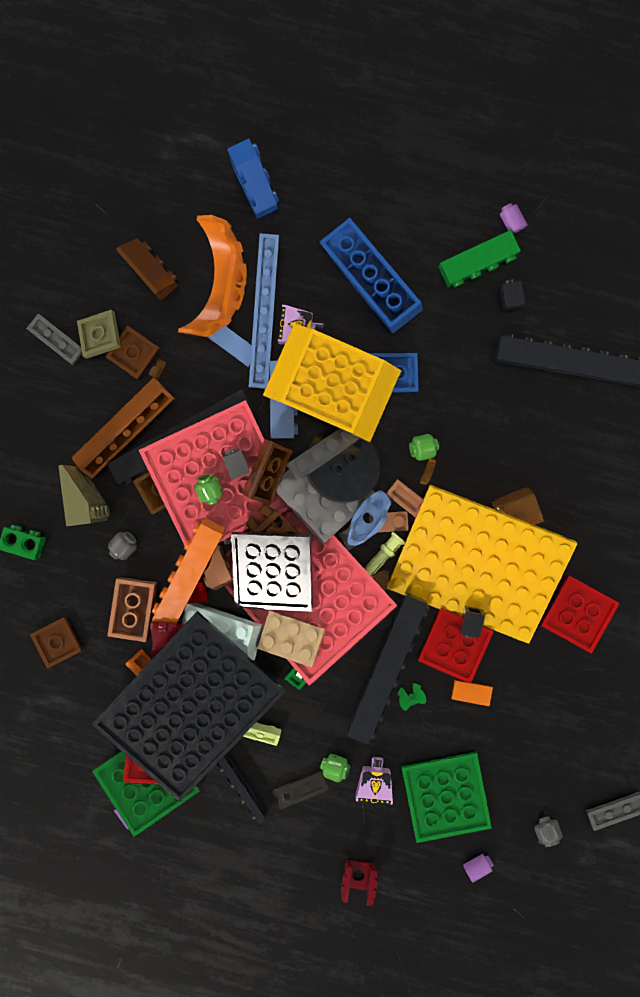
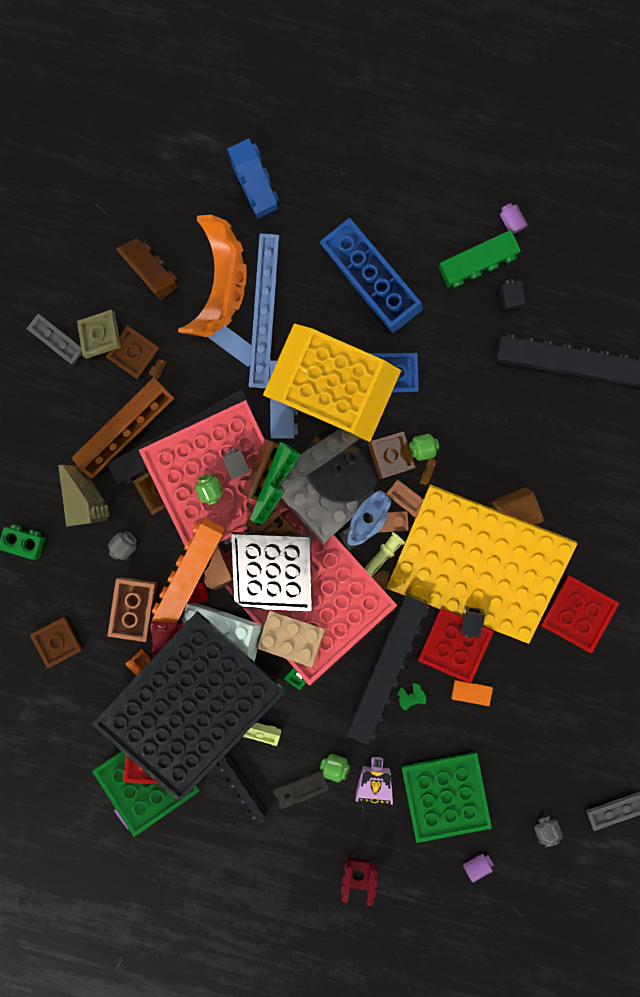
(271, 491): none -> green slope
(293, 316): torso -> none
(391, 455): none -> reddish brown plate

